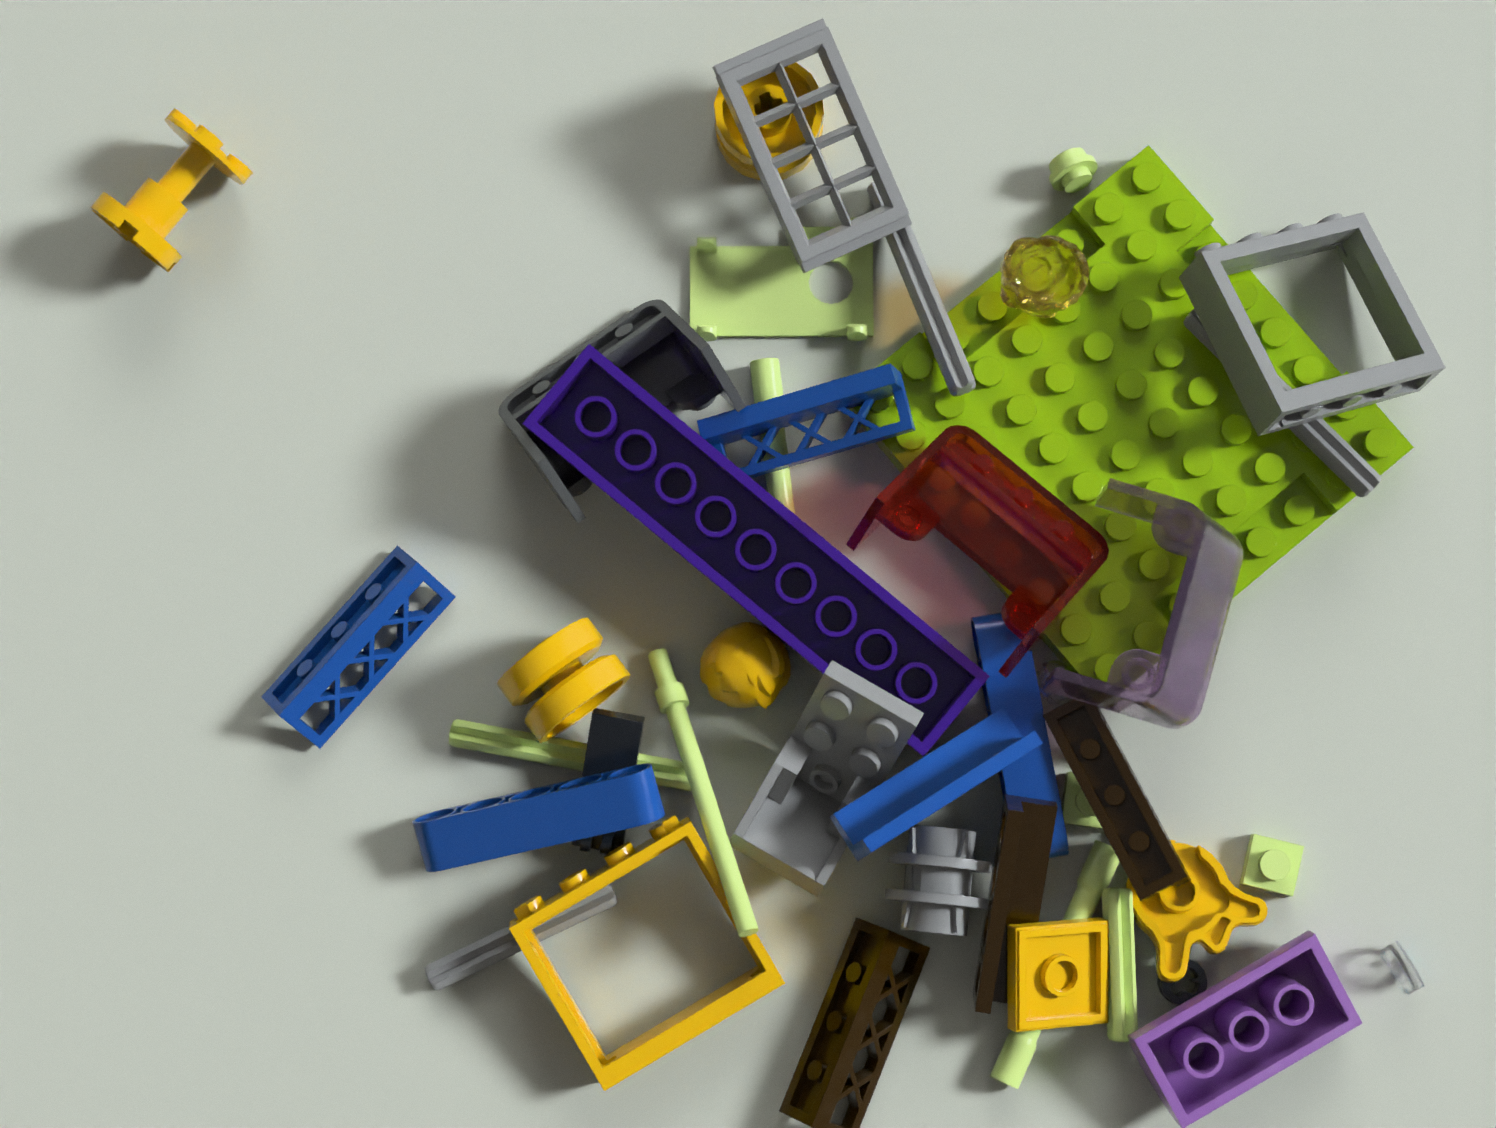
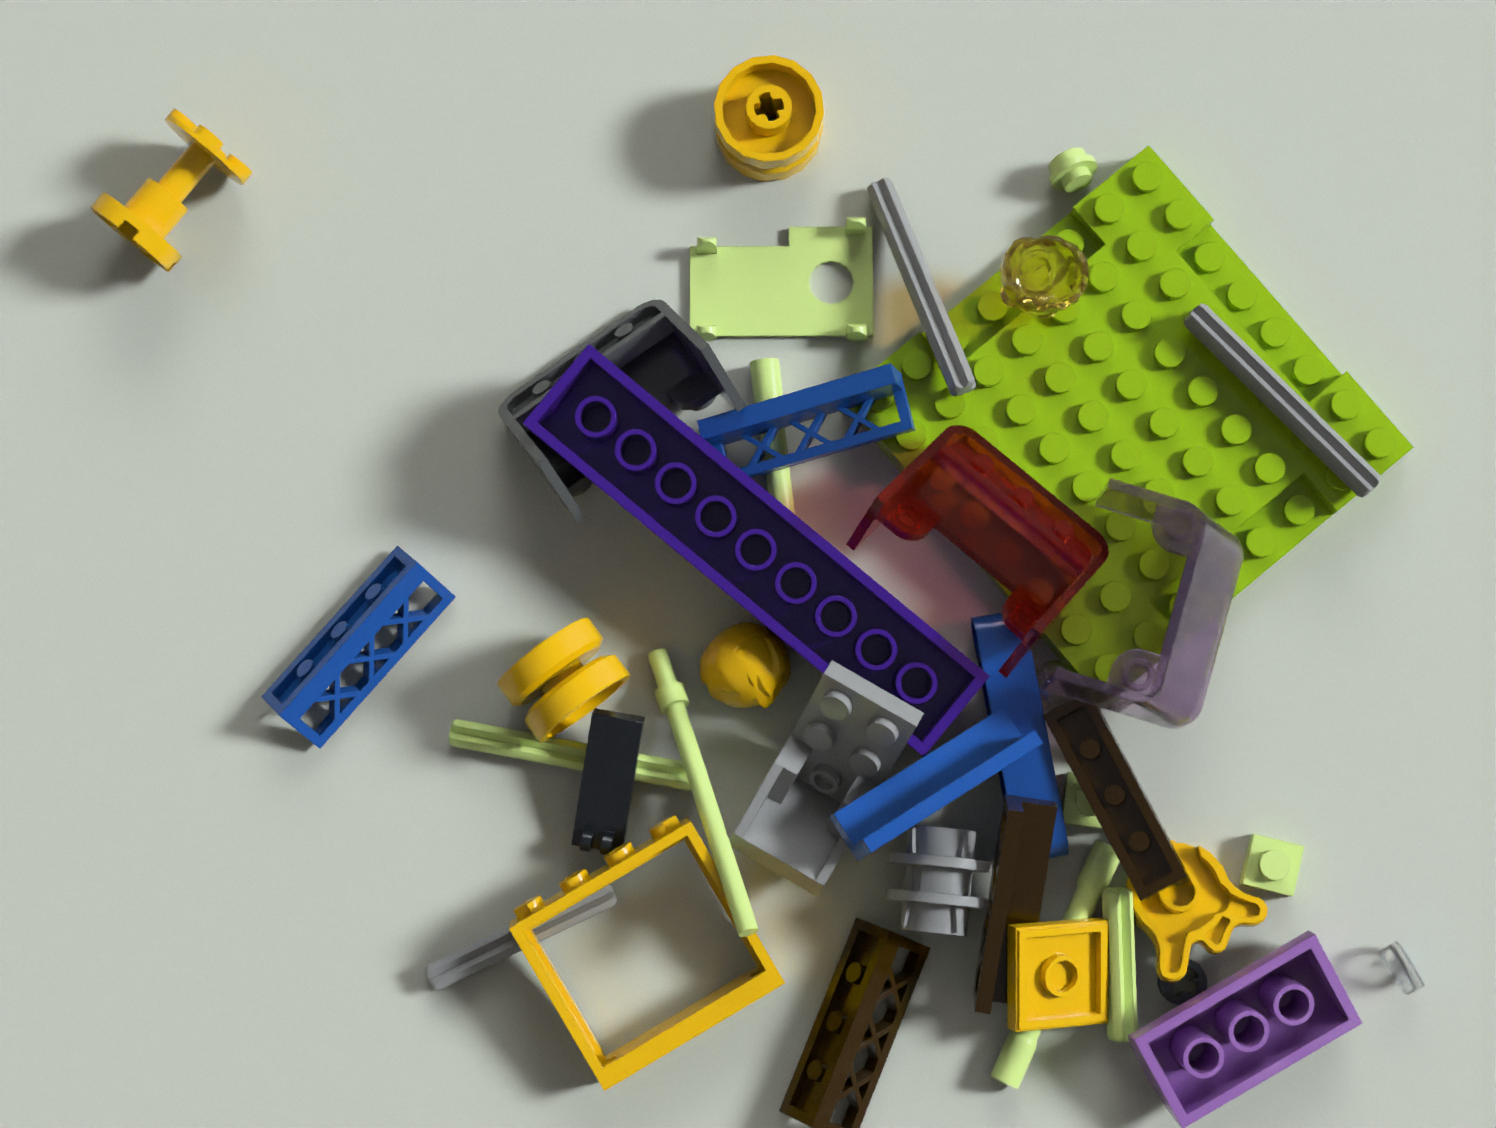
(539, 817): blue beam -> none
(773, 58): light grey piece -> none
(1244, 356): light grey window -> none

